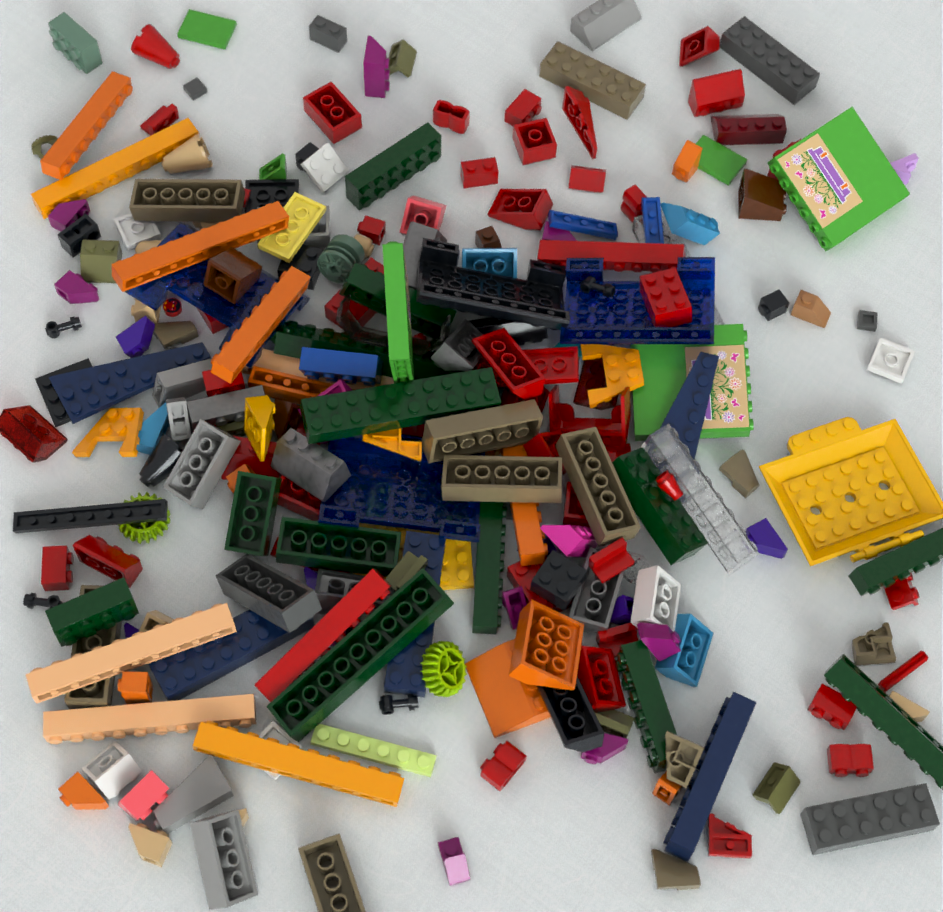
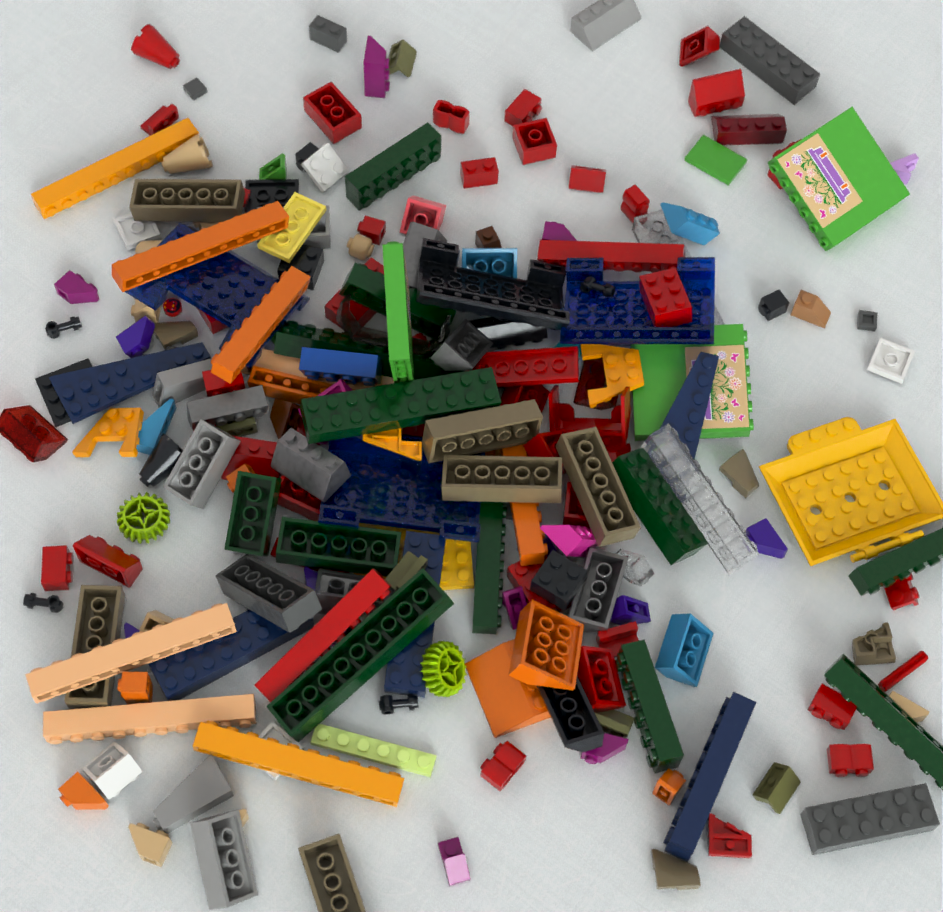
(37, 144): olive piece -> none
(68, 213): magenta slope -> none
(75, 43): sand green brick -> none
(80, 230): black brick -> none
(86, 126): orange brick -> none
(90, 516): black plate -> none
(92, 612): dark green brick -> none
(97, 260): olive slope -> none
(143, 796): coral slope -> none
(178, 418): light grey brick -> none
(207, 29): bright green tile -> none
(231, 274): reddish brown slope -> none
(259, 423): yellow slope -> none
(340, 257): sand green wheel -> none
(511, 363): red slope -> none
(522, 207): red slope -> none
(578, 112): red wedge -> none
(582, 224): blue tile -> none
(596, 80): dark tan brick -> none
(611, 560): red panel -> none
(652, 220): blue tile -> none
(655, 598): white brick -> none
(659, 639): magenta slope -> none
(669, 485): red cone -> none
(681, 758): dark tan slope -> none
(687, 161): orange slope -> none
(760, 197): reddish brown slope -> none

